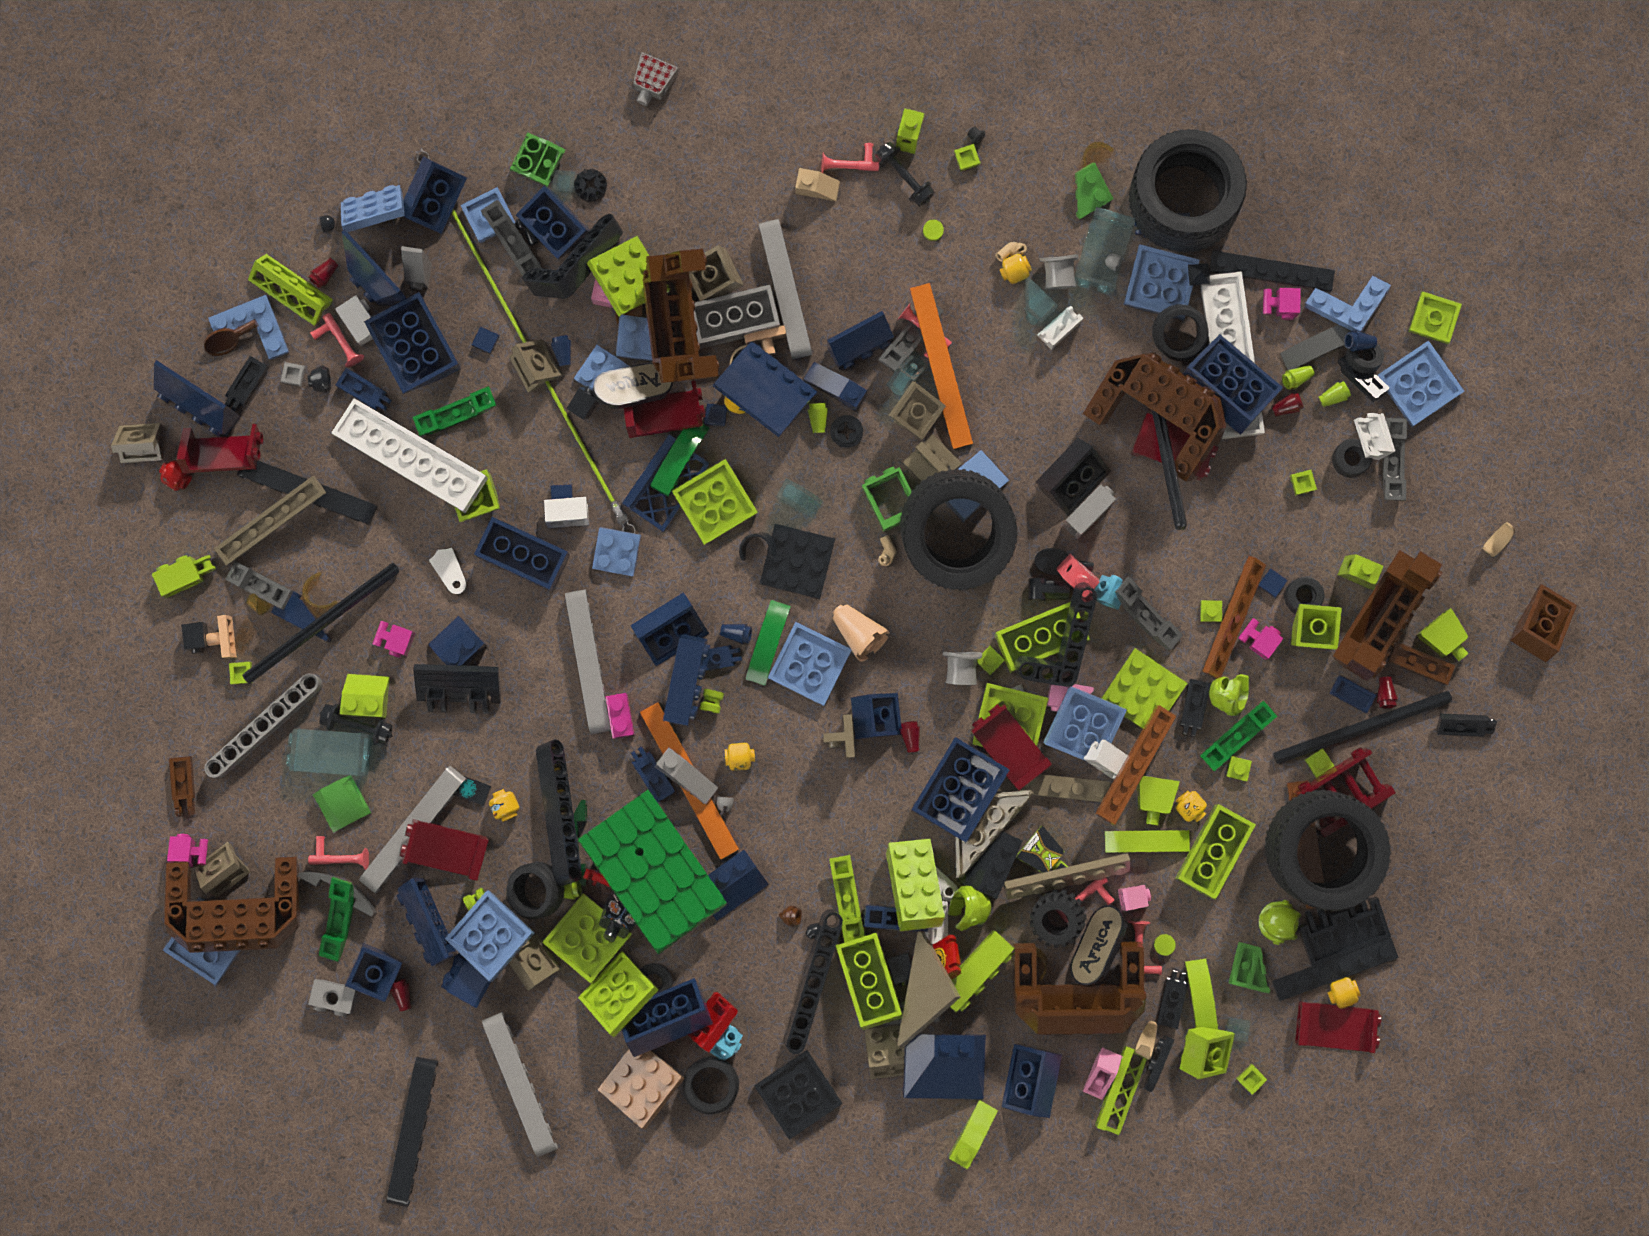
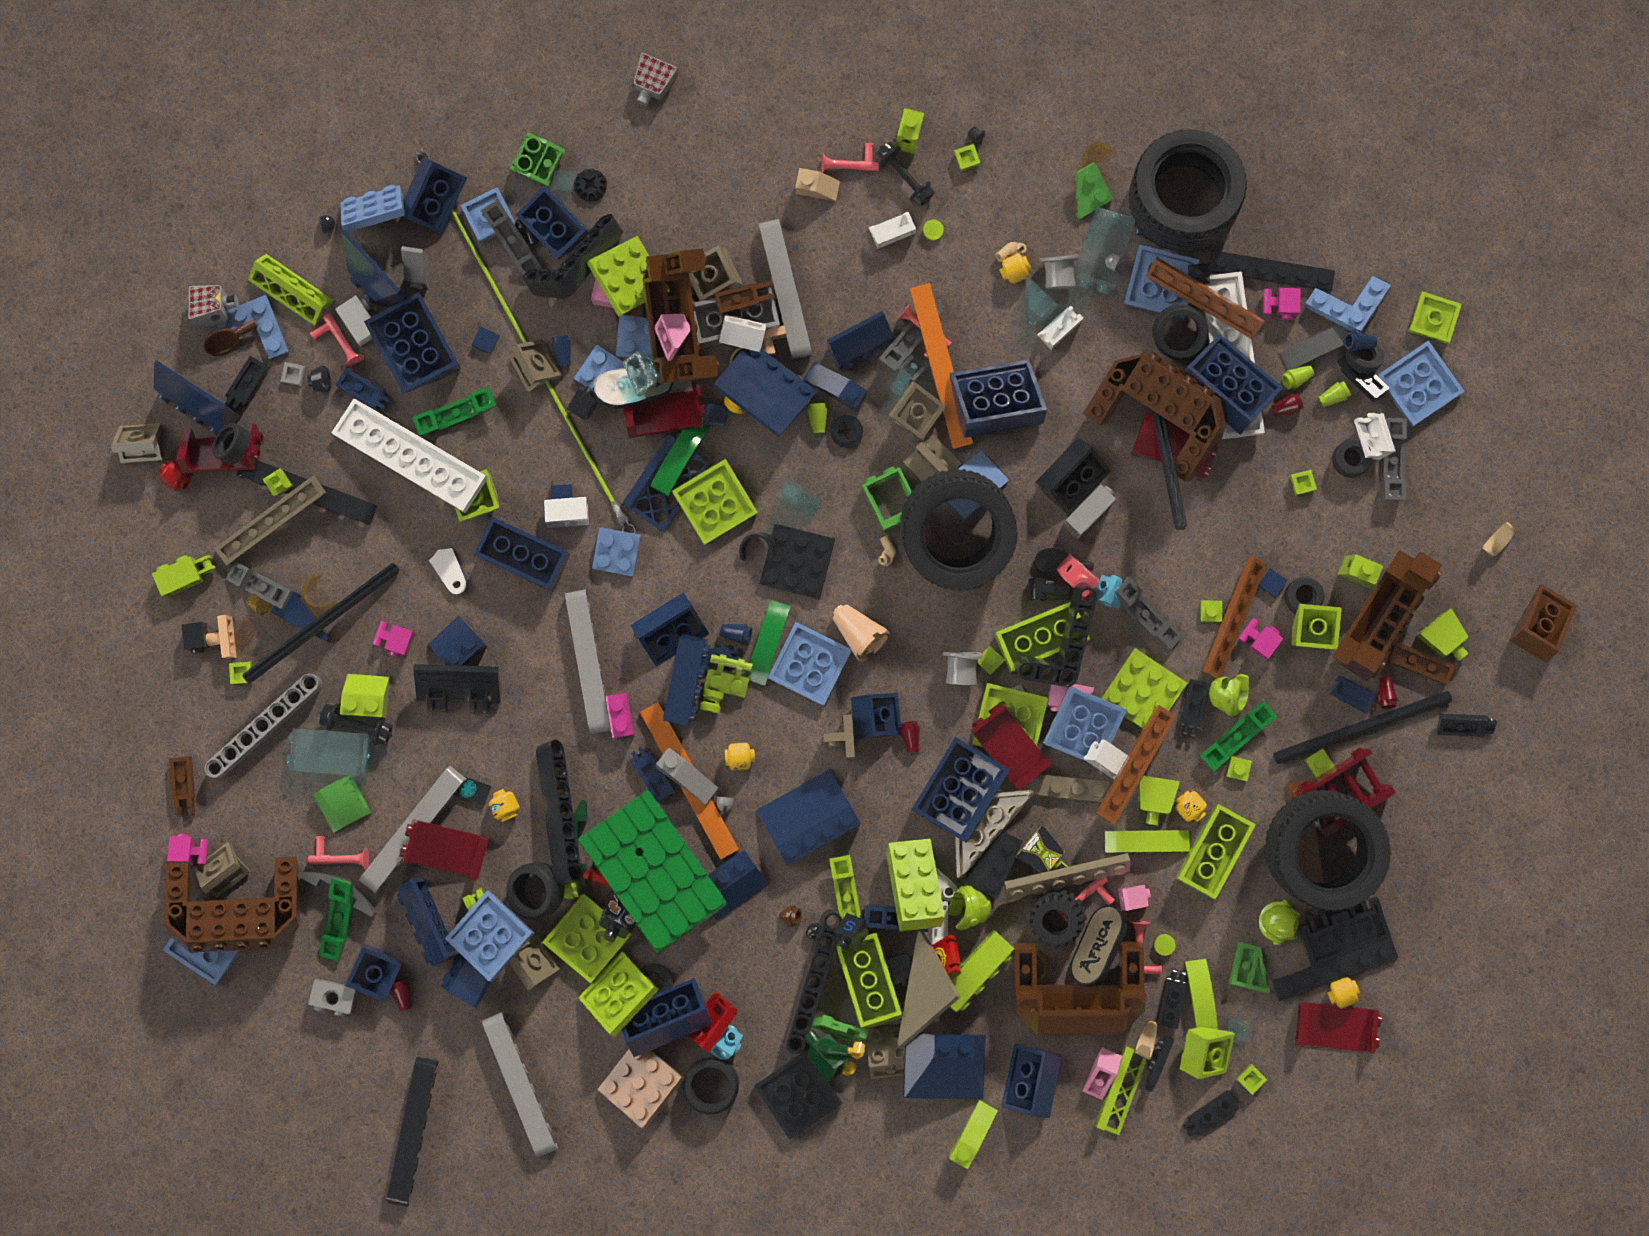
(209, 305): none -> light grey torso
(231, 443): none -> black tyre
(277, 482): none -> lime tile
(323, 273): dark red cone -> none
(641, 372): none -> clear light blue slope
(672, 332): none -> bright pink slope
(728, 681): none -> lime plate
(742, 297): none -> reddish brown hinge
(742, 333): none -> white hinge
(808, 817): none -> dark blue slope
(832, 1057): none -> dark green torso
(838, 1029): none -> bright green wing
(851, 932): none -> black brick
(893, 230): none -> white hinge
(997, 398): none -> dark blue slope
(1204, 298): none -> dark orange plate
(1211, 1113): none -> black hinge

